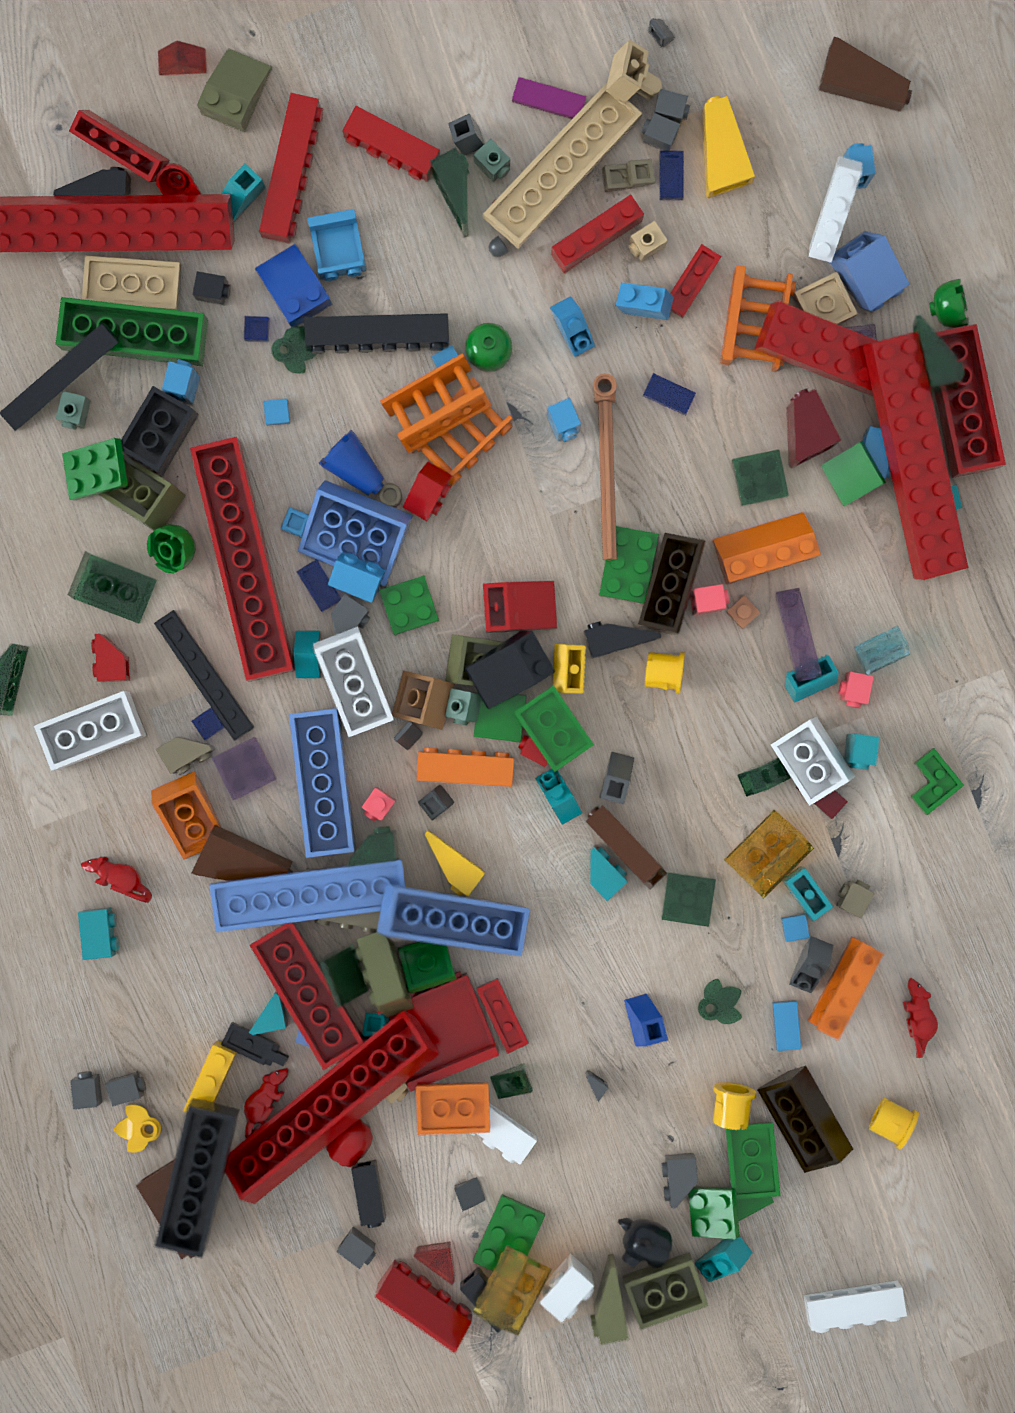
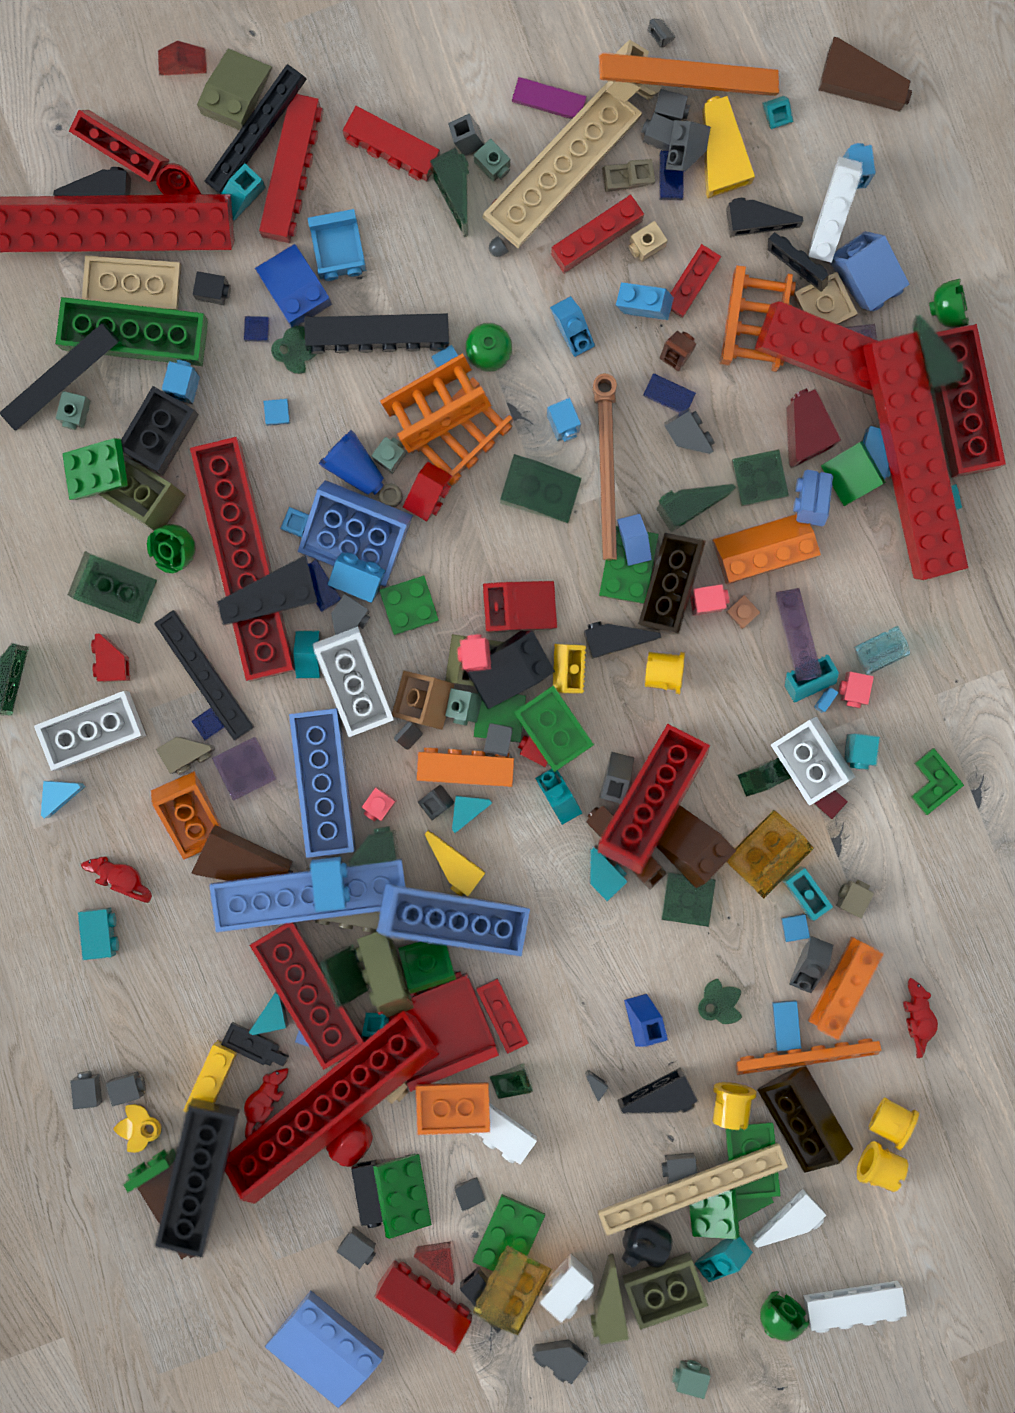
(56, 795): none -> medium azure slope
(143, 1172): none -> green plate
(256, 127): none -> black tile
(276, 592): none -> black wing
(325, 1349): none -> medium blue slope
(328, 884): none -> dark azure brick
(389, 454): none -> sand green brick
(402, 1195): none -> green plate
(467, 809): none -> teal slope
(474, 653): none -> coral brick
(498, 739): none -> dark grey slope
(540, 489): none -> clear green slope
(561, 1357): none -> dark grey slope
(634, 539): none -> medium blue slope
(653, 798): none -> red brick
(665, 1095): none -> black slope
(677, 349): none -> copper slope
(686, 504): none -> clear green slope
(687, 144): none -> dark grey slope
(688, 74): none -> orange tile
(688, 434): none -> dark grey slope
(691, 1379): none -> sand green brick
(692, 1189): none -> tan plate
(694, 847): none -> reddish brown slope
(755, 217): none -> black slope
(778, 112): none -> teal slope
(782, 1317): none -> green cylinder
(795, 1218): none -> white slope
(798, 261): none -> black plate
(813, 498): none -> medium blue brick
(817, 1055): none -> orange plate
(825, 700): none -> dark azure tile
(881, 1167): none -> yellow piece

